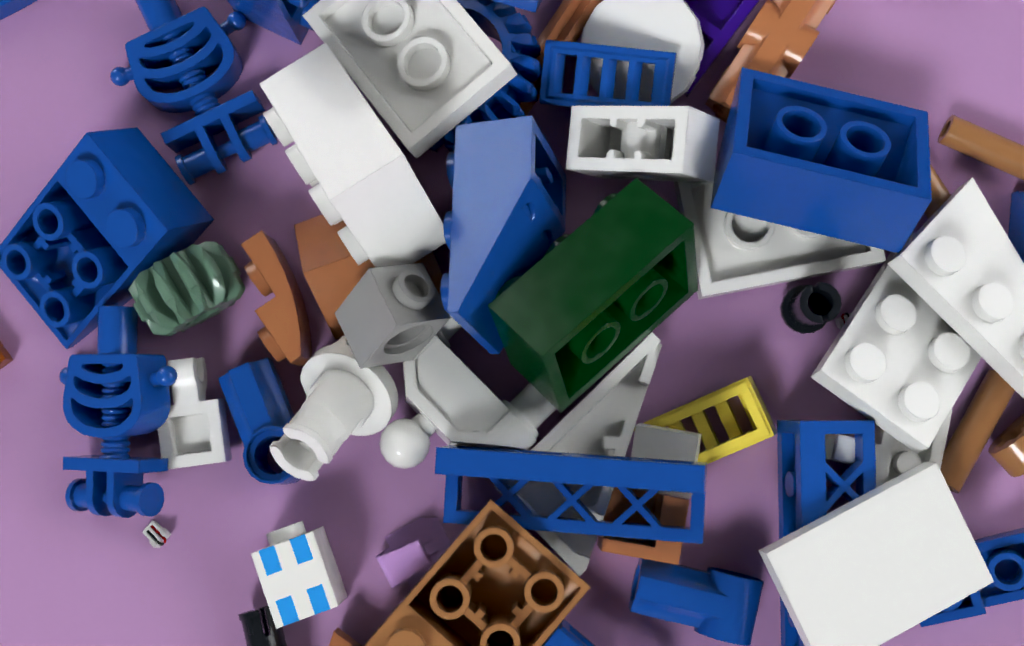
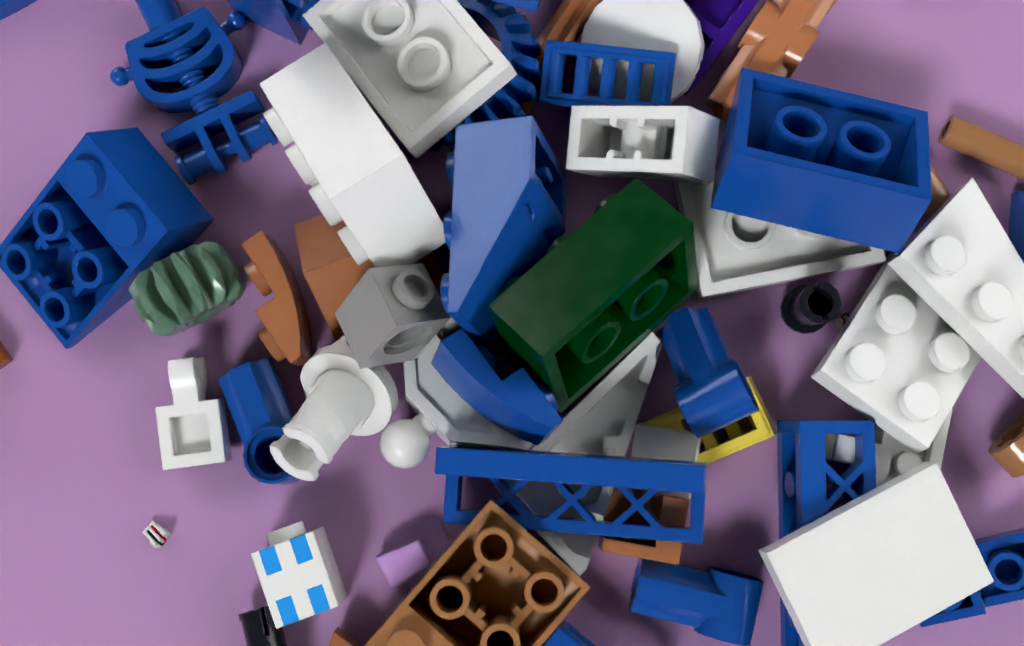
(116, 382): blue torso -> none
(515, 404): none -> blue slope
(710, 384): none -> blue piece
(975, 429): medium nougat piece -> none

